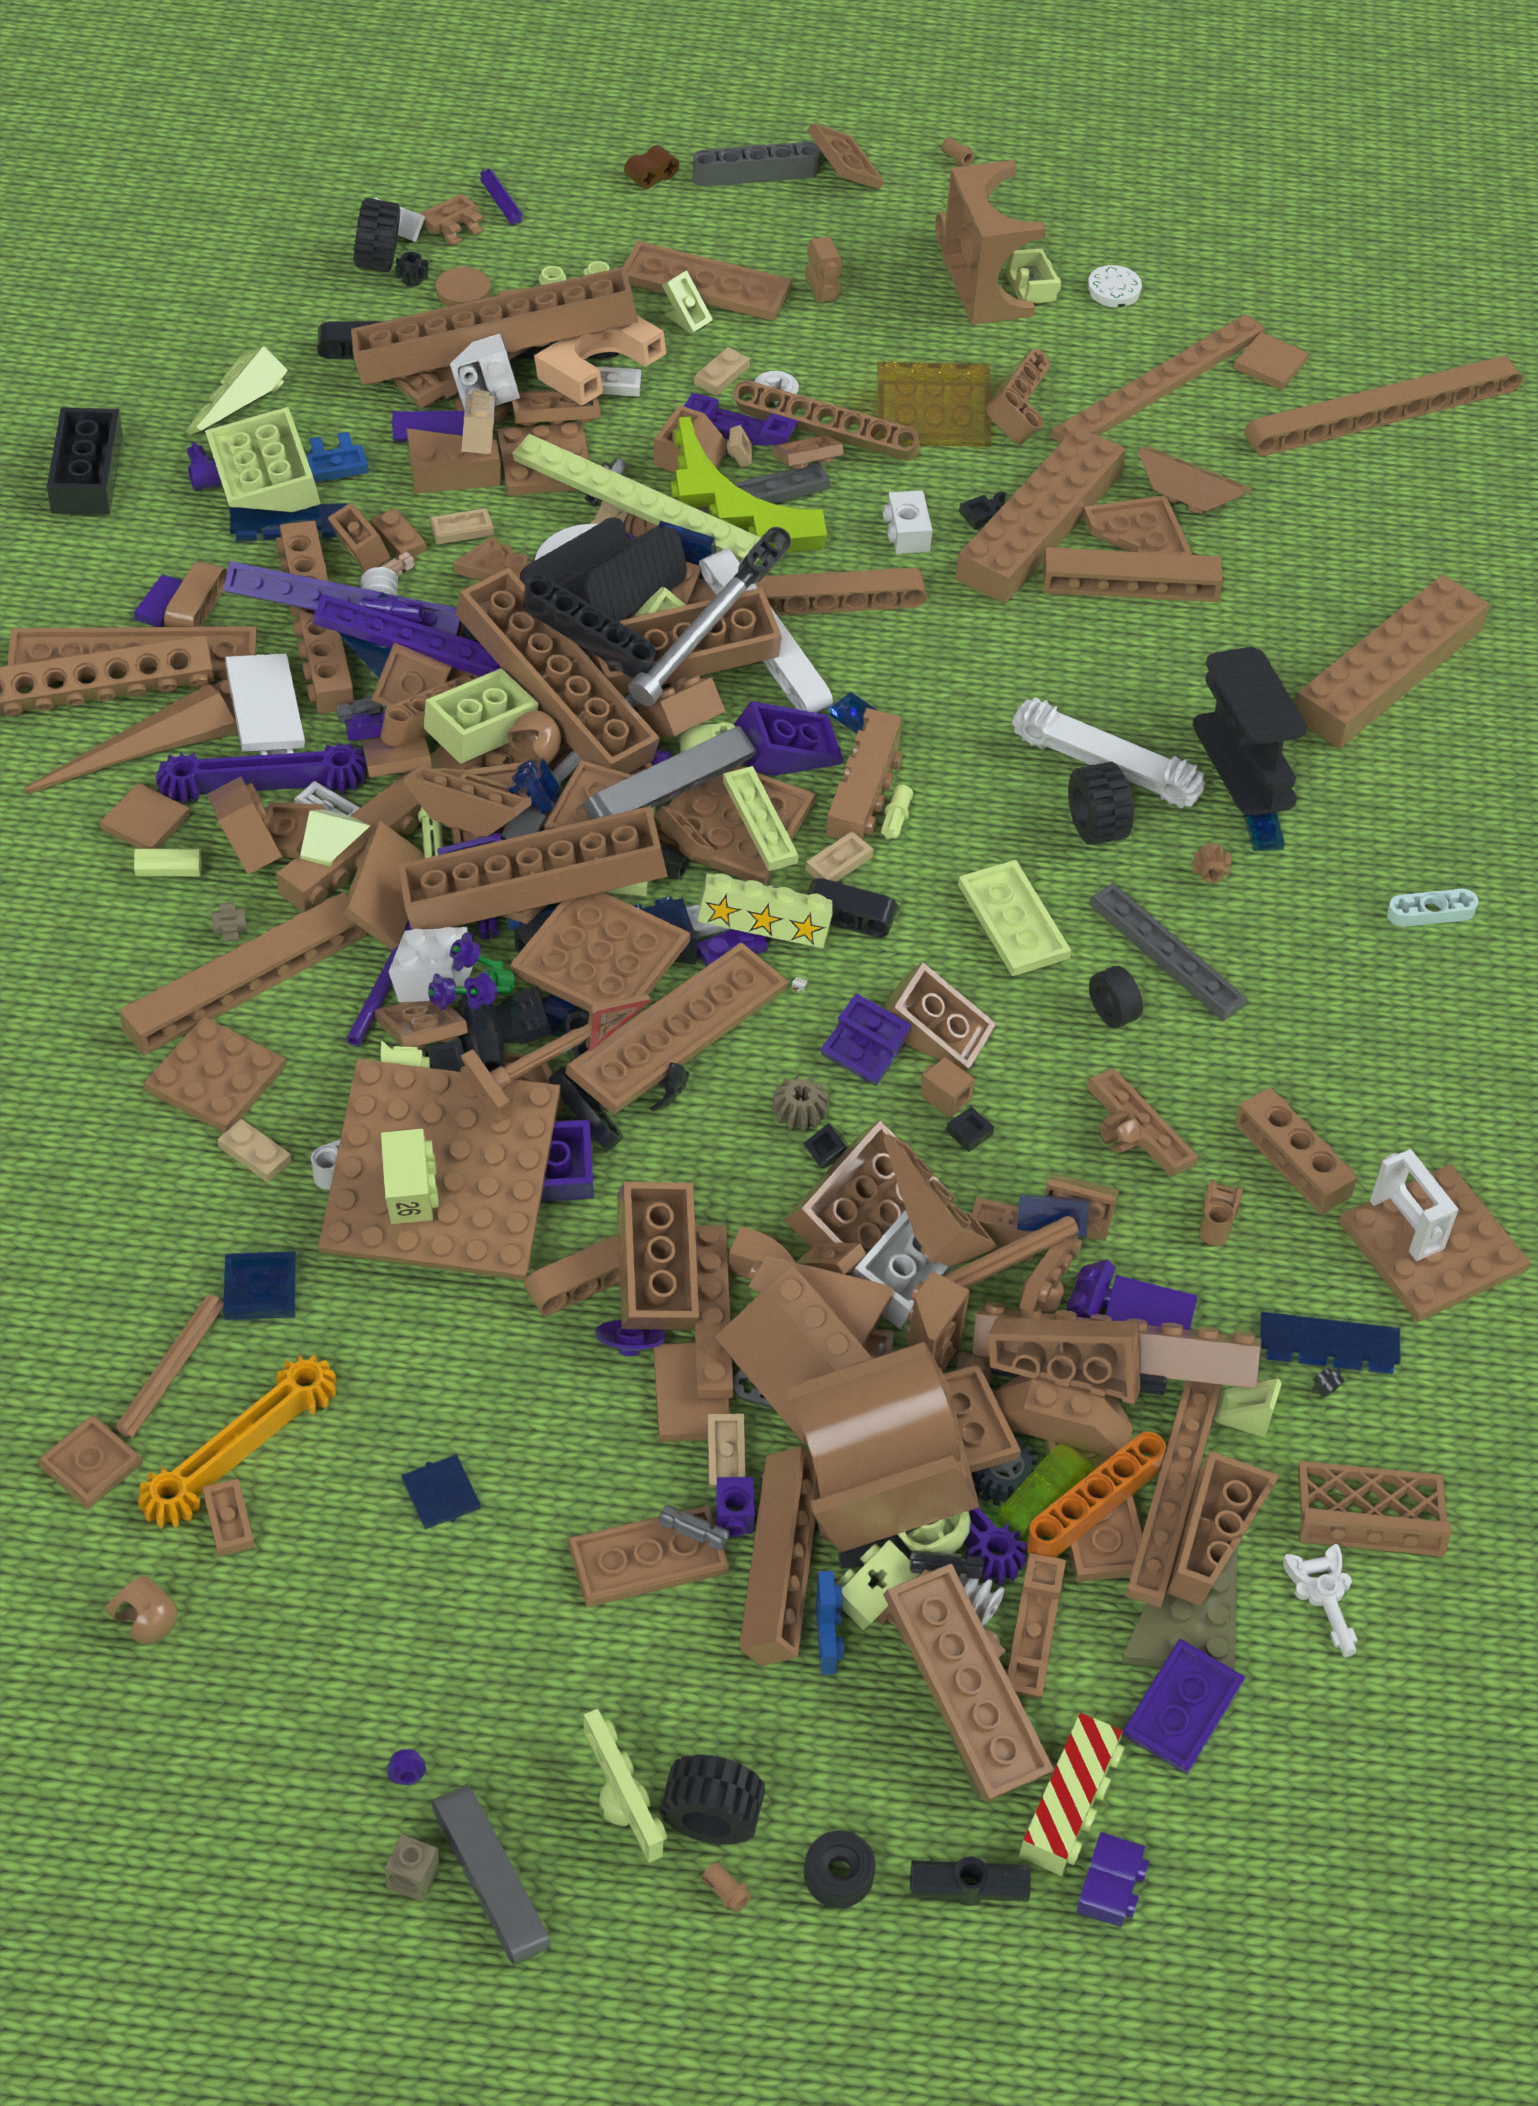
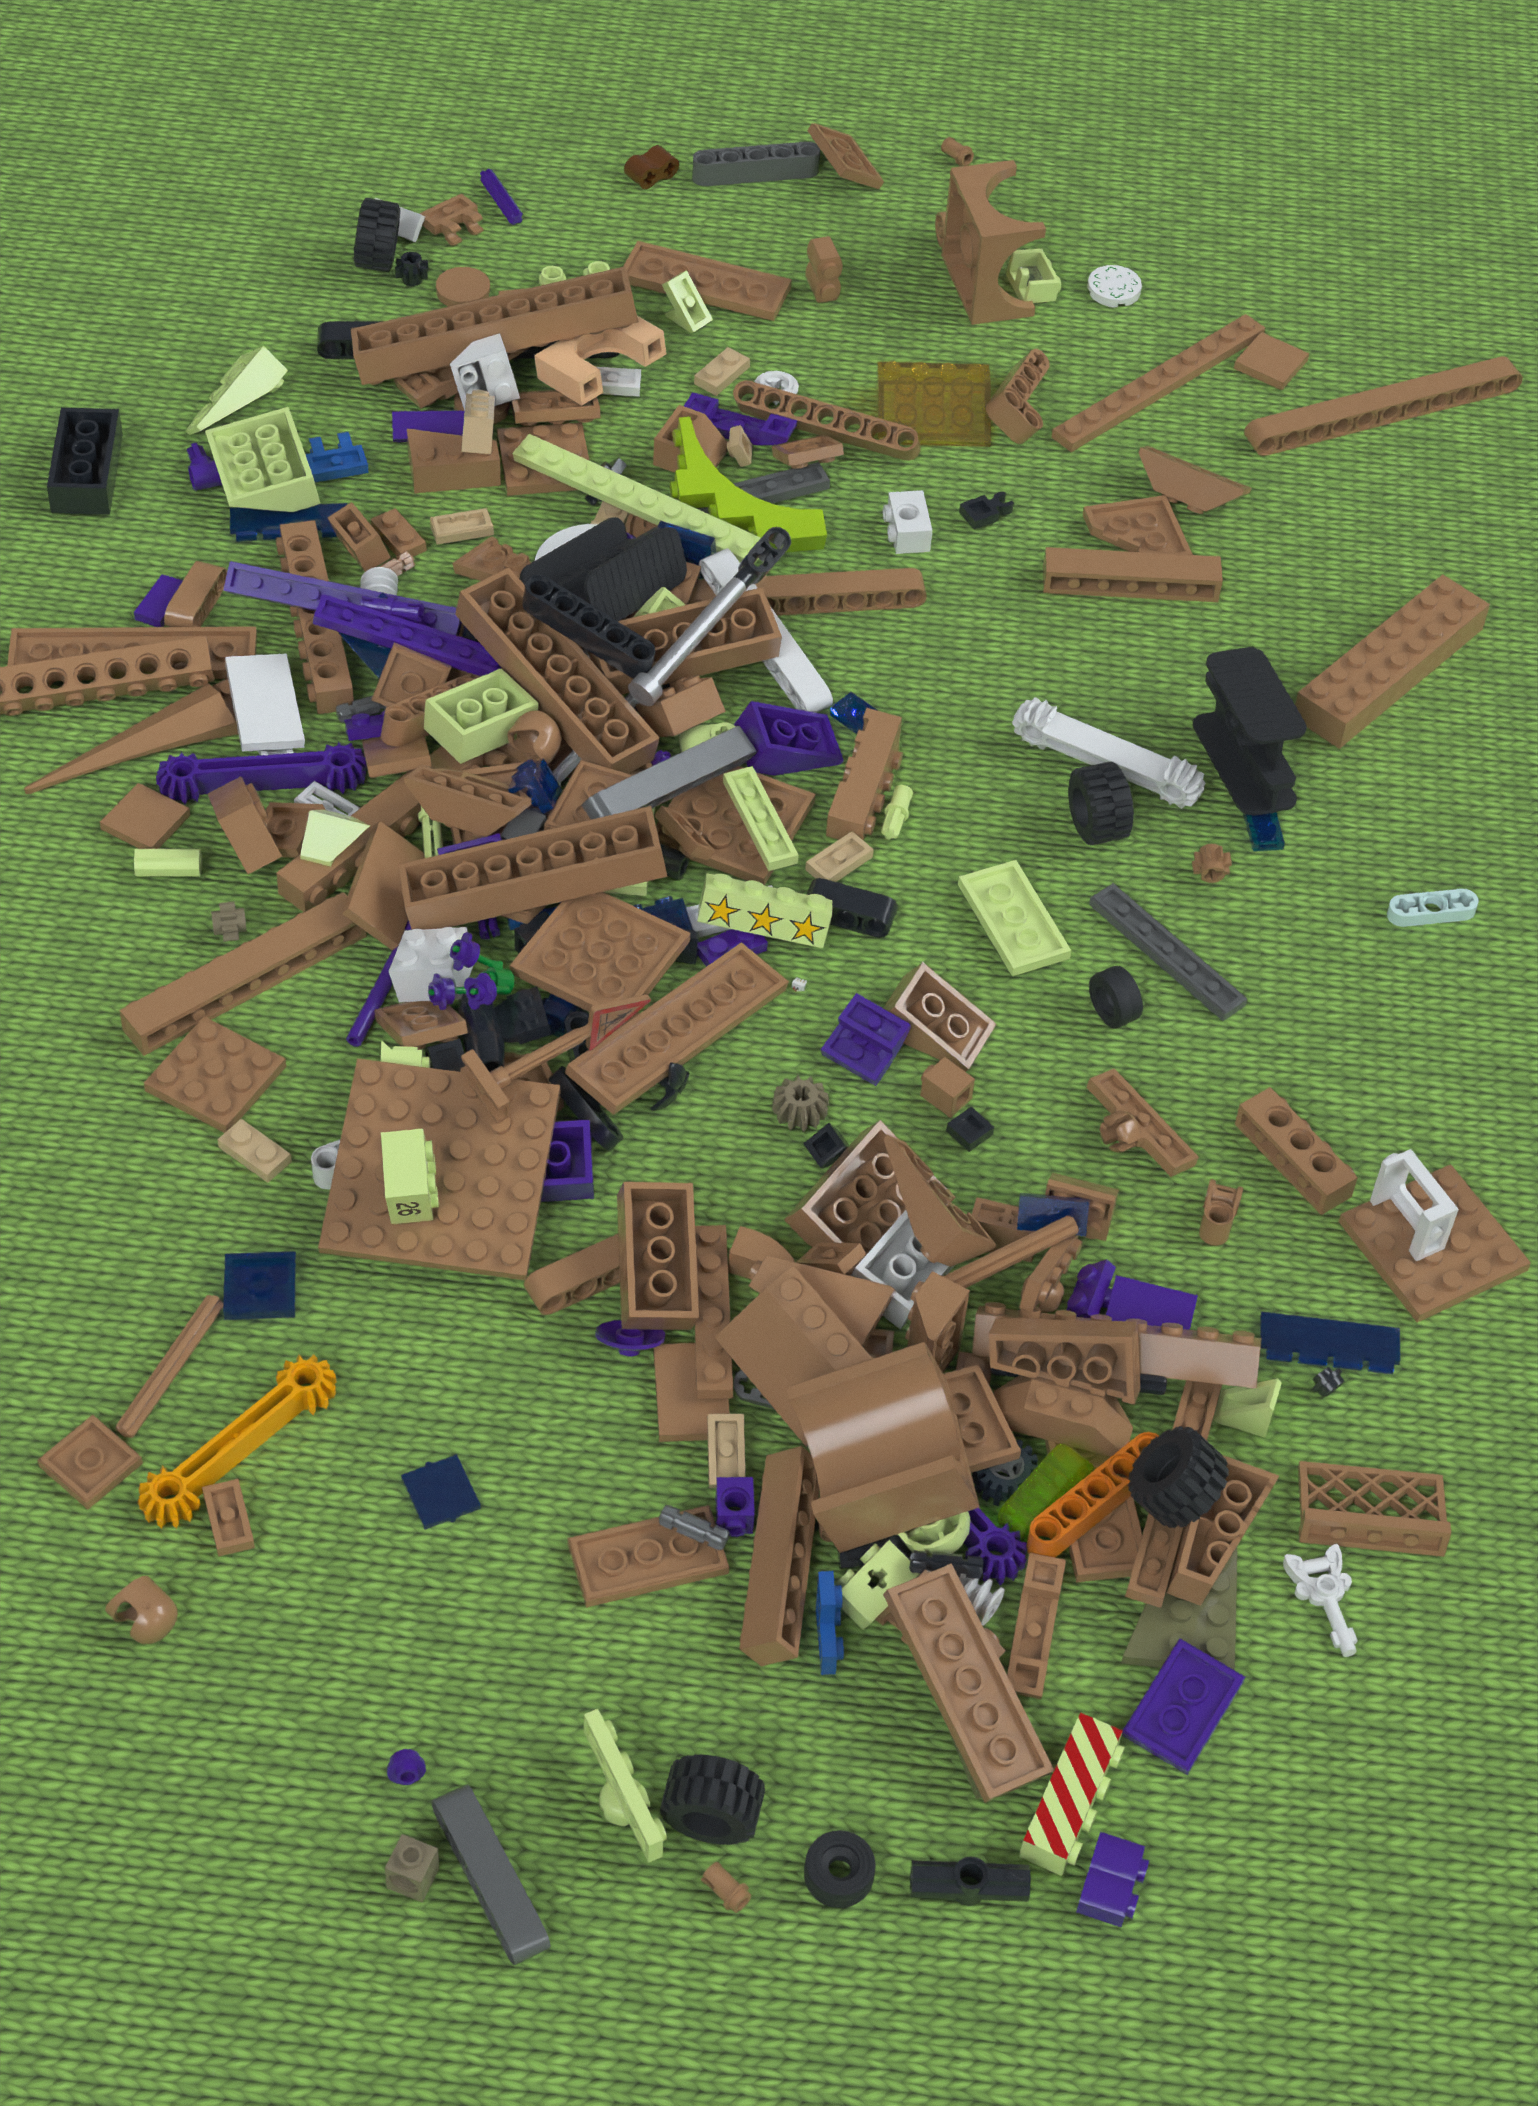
(1040, 514): medium nougat brick -> none
(1178, 1477): none -> black tyre

